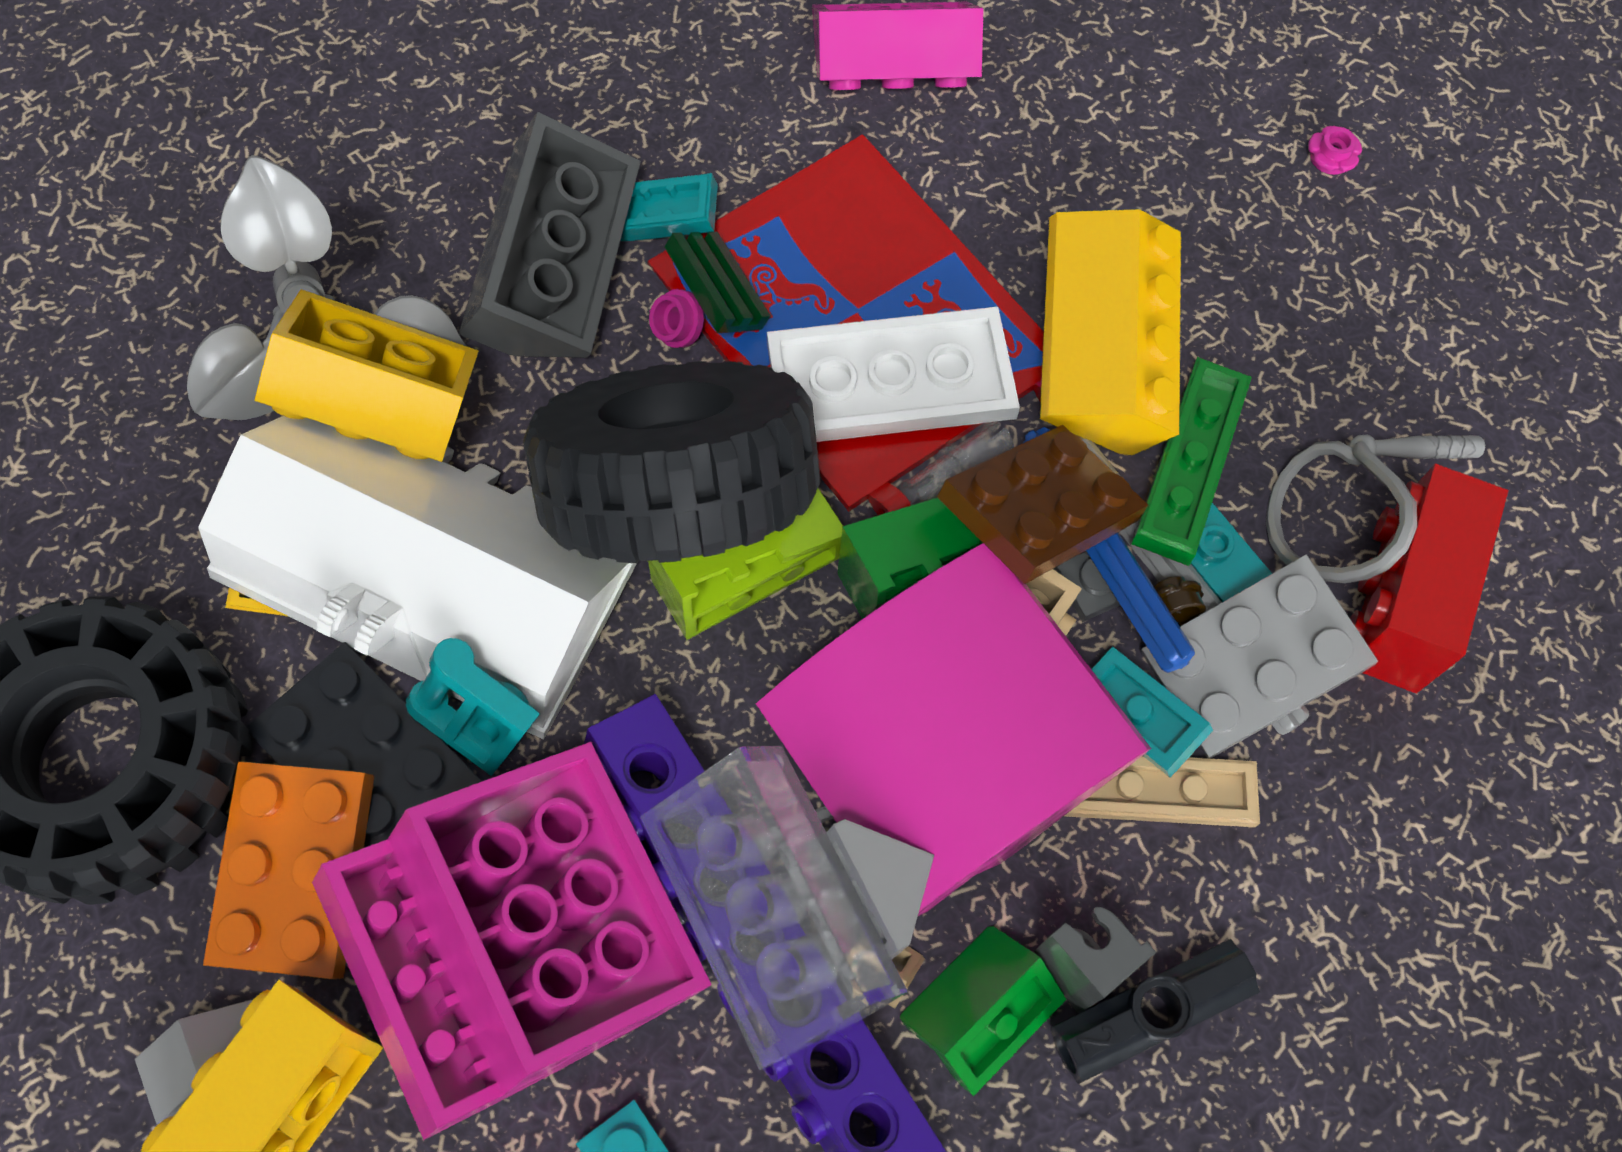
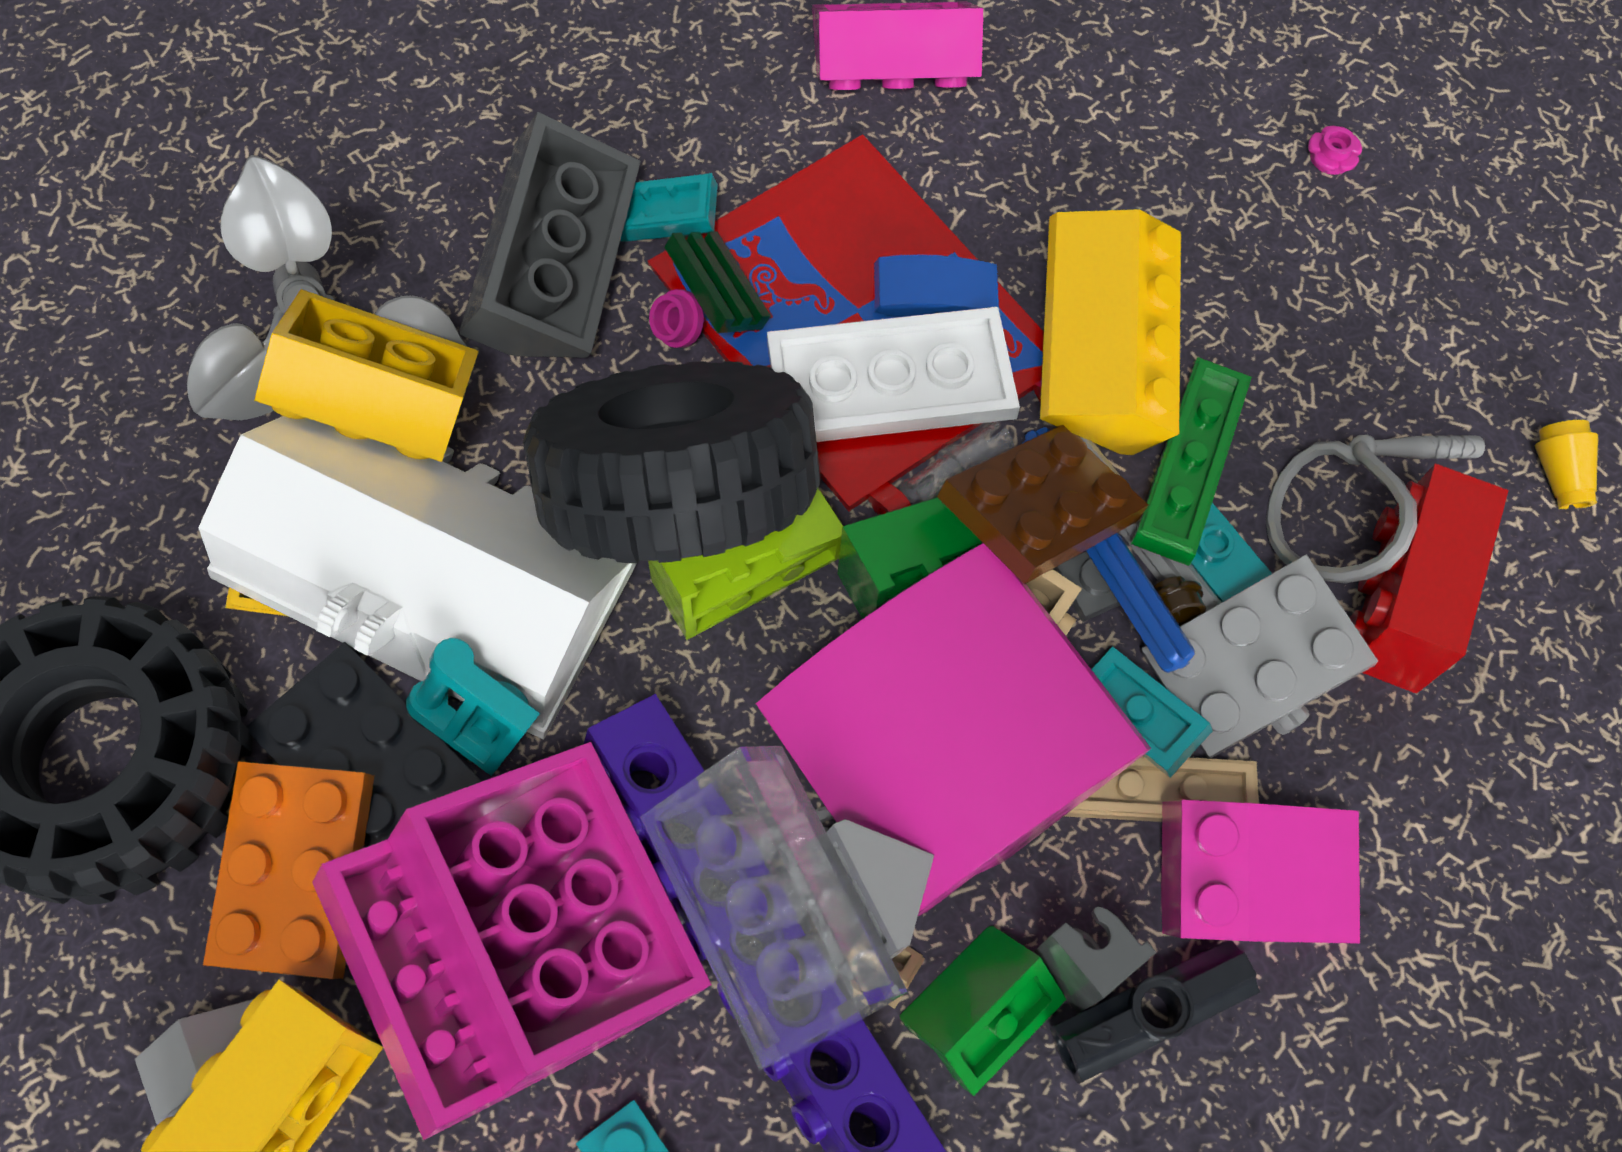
(933, 284): none -> blue slope
(1260, 872): none -> dark pink slope
(1570, 462): none -> yellow cone

